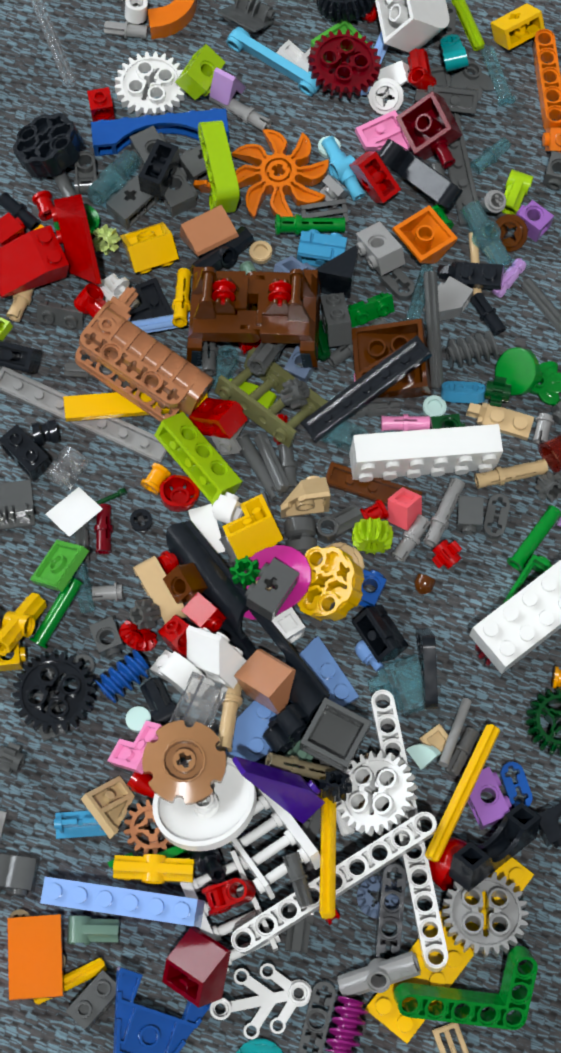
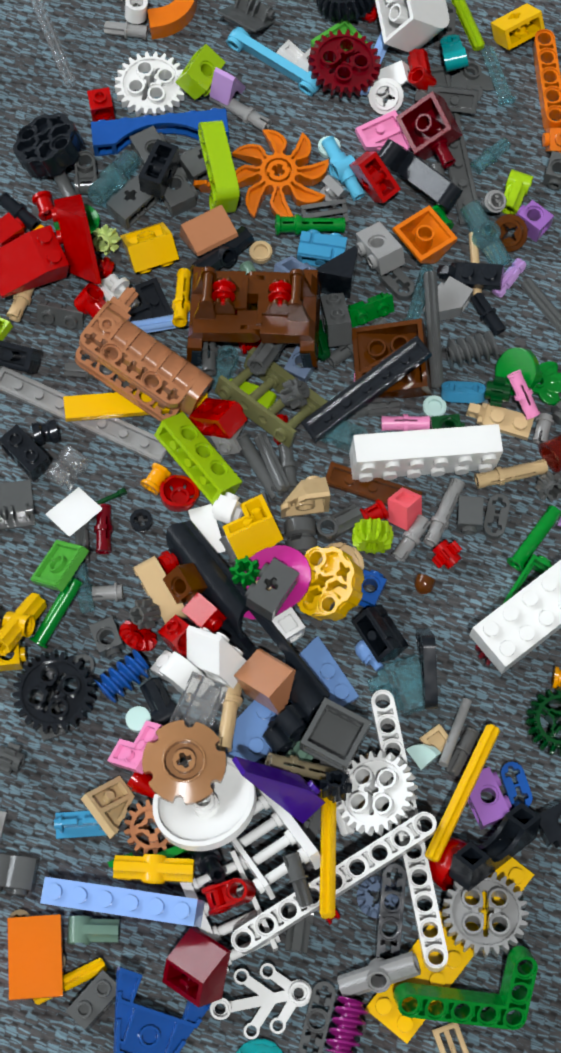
(105, 267): none -> red plate
(523, 394): none -> bright pink pin

